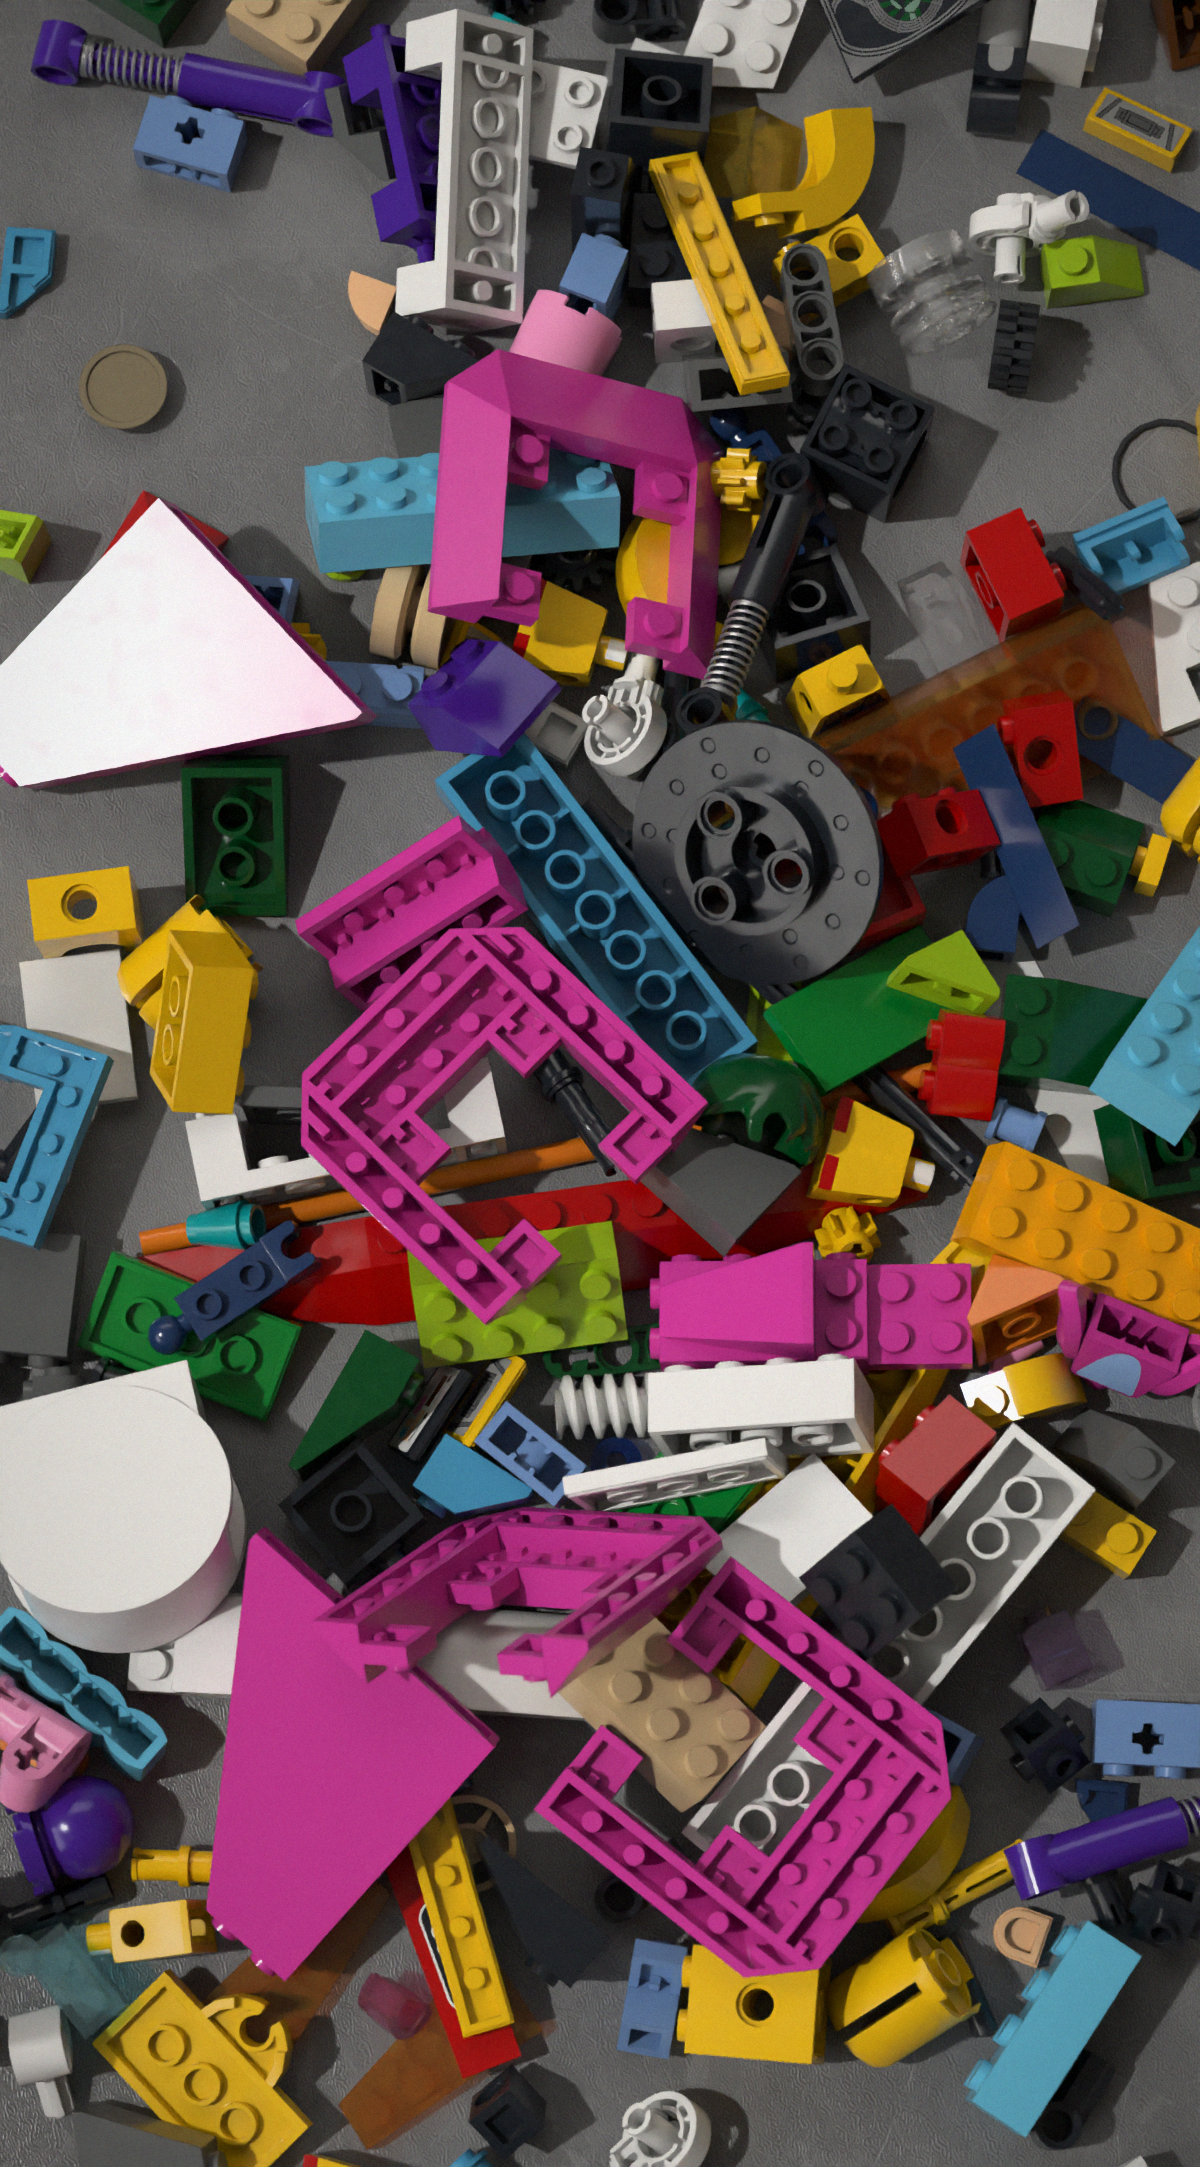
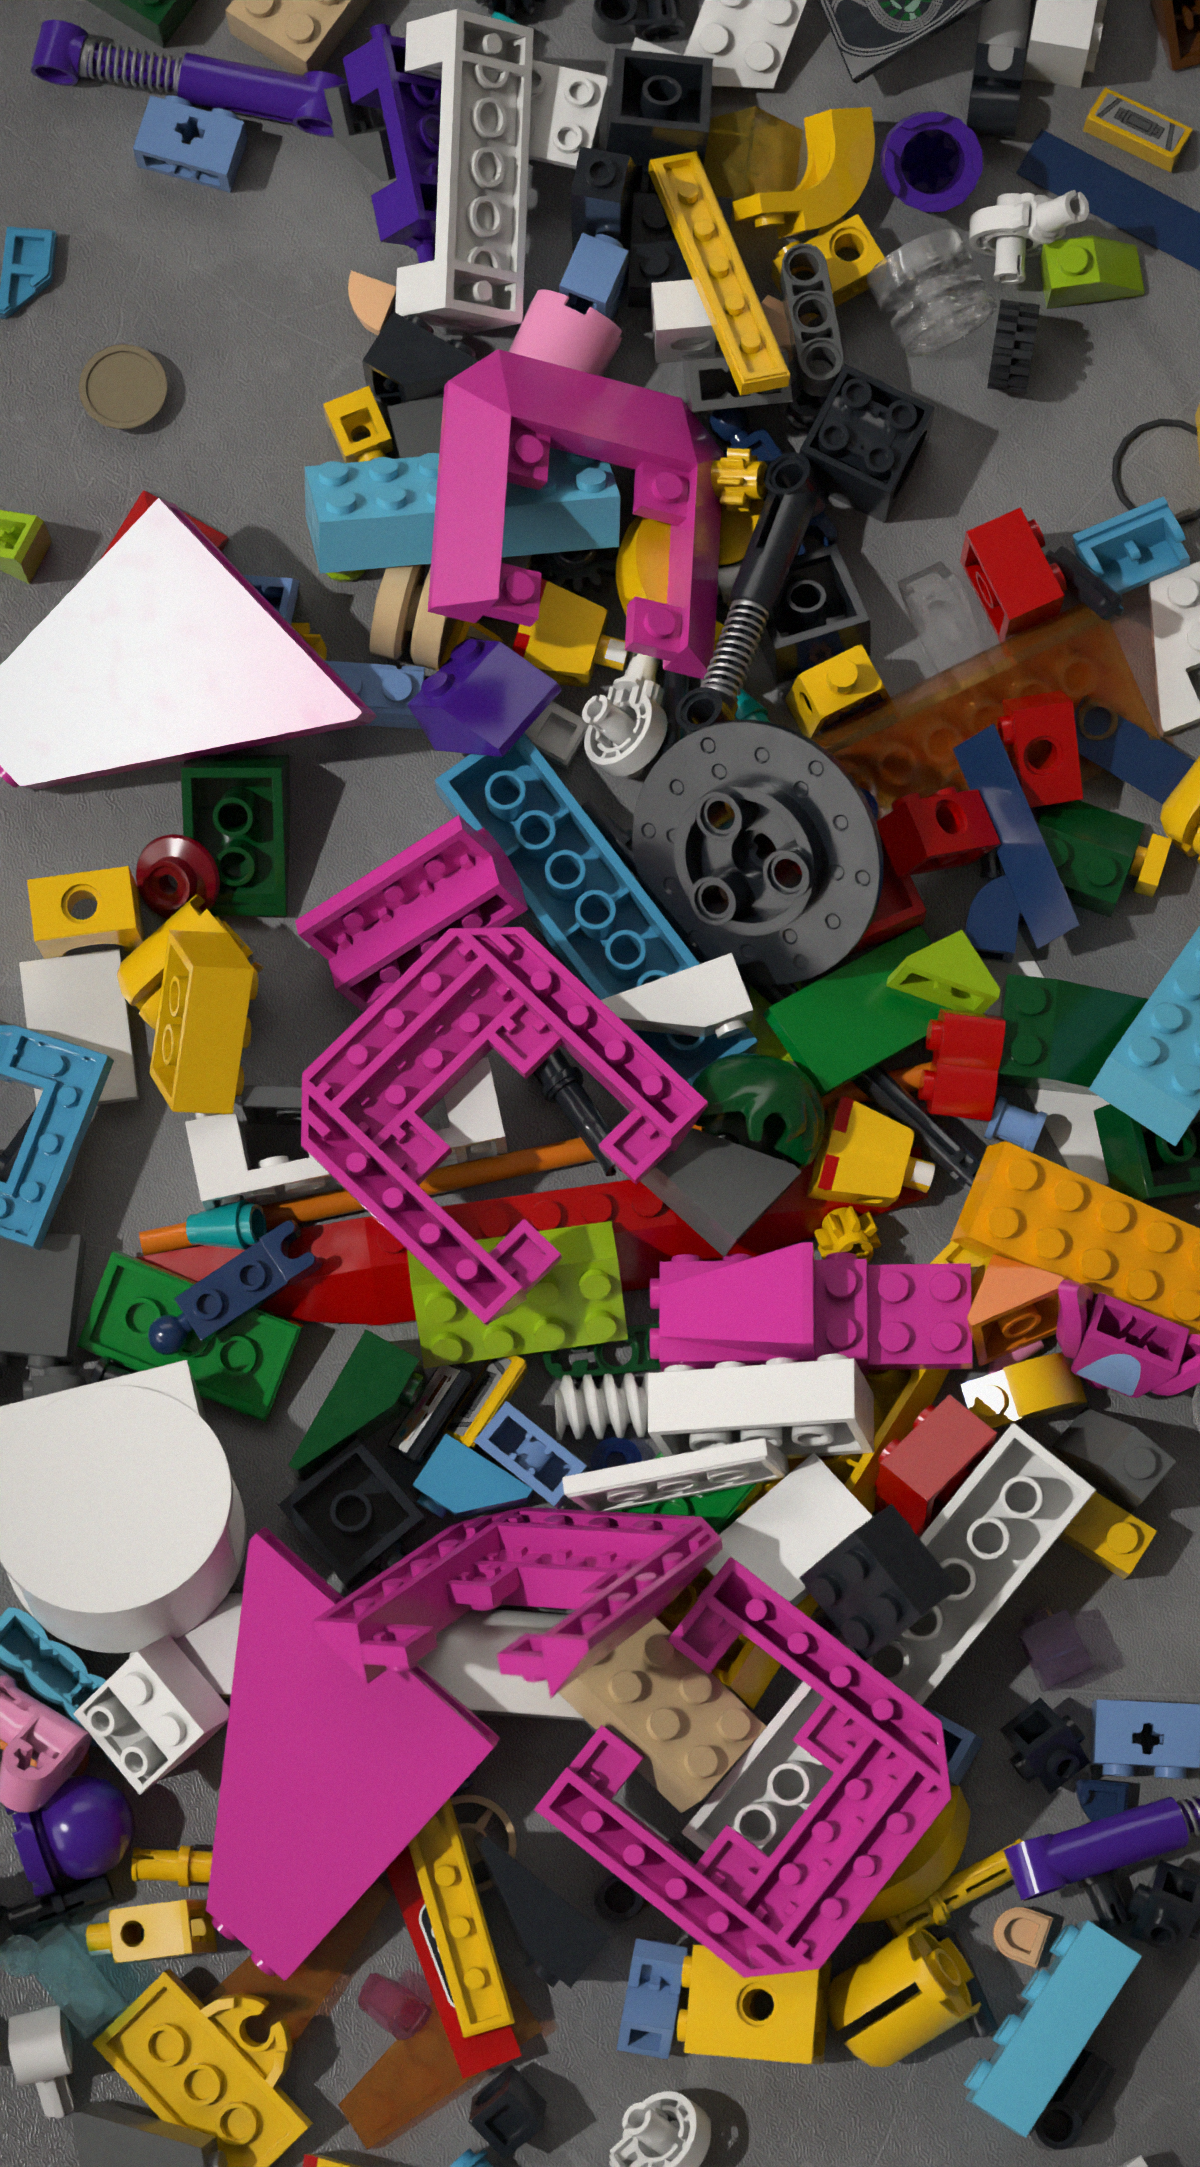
(153, 1713): none -> white slope
(187, 863): none -> dark red piece
(356, 414): none -> yellow brick
(689, 1002): none -> white slope
(931, 161): none -> dark purple tile

